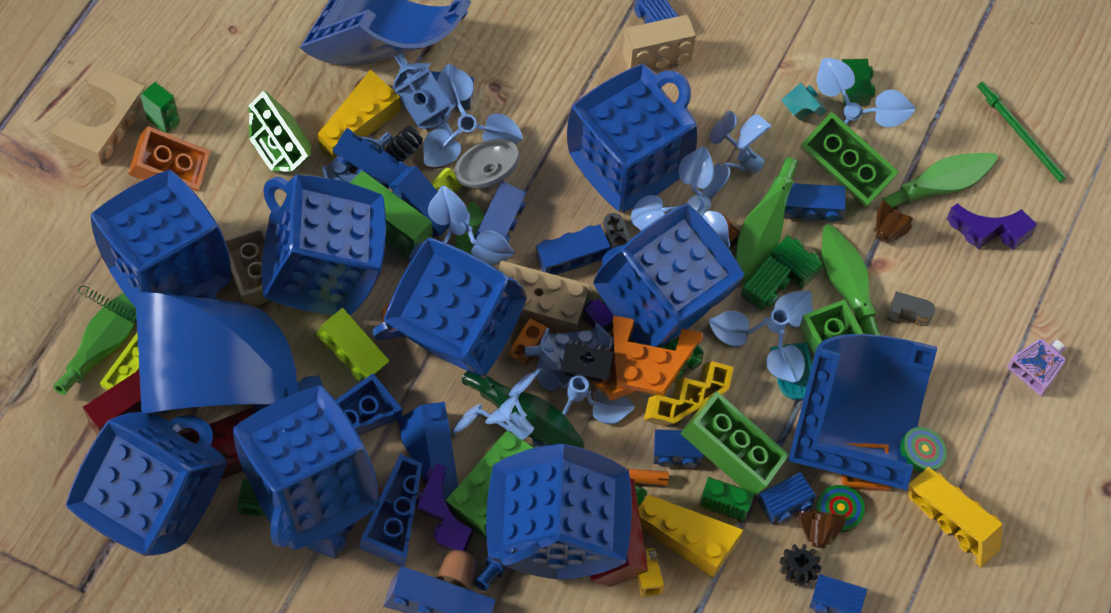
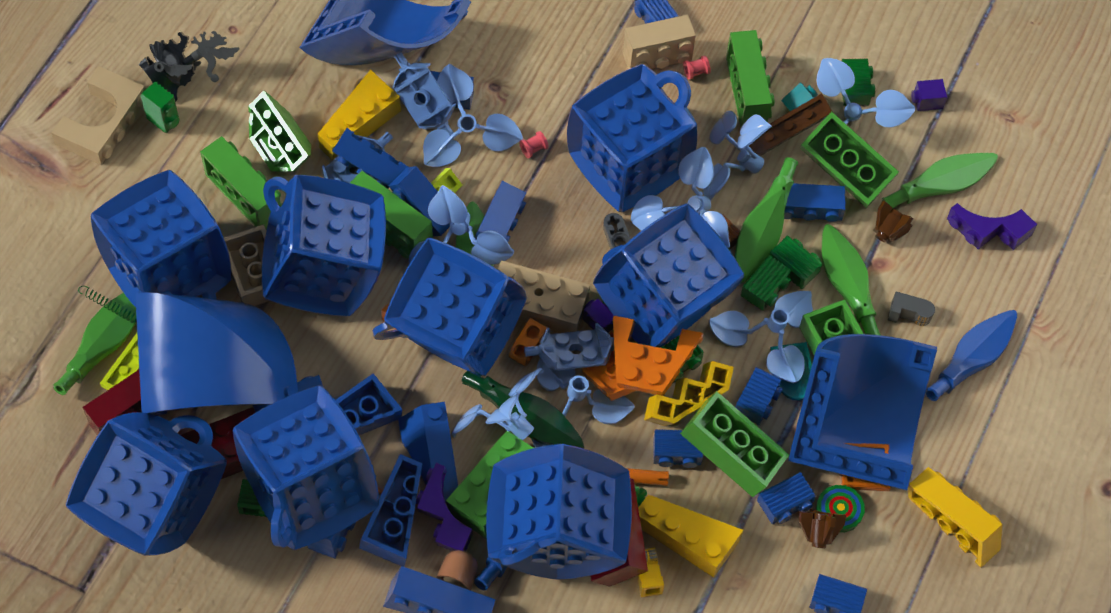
(162, 152): orange slope -> none
(175, 69): none -> helmet
(237, 180): none -> bright green brick
(351, 345): lime wedge -> none
(404, 144): black gear -> none
(487, 163): light grey dish -> none
(533, 144): none -> coral bush
(572, 250): blue brick -> none
(598, 371): black brick -> none
(696, 67): none -> coral bush
(726, 499): green brick -> none
(748, 76): none -> bright green brick
(758, 396): none -> blue brick
(792, 124): none -> reddish brown plate
(807, 571): black gear -> none
(923, 449): green tile -> none
(929, 95): none -> dark purple brick
(975, 352): none -> blue animal
(994, 100): green bar -> none
(1038, 364): lavender torso -> none

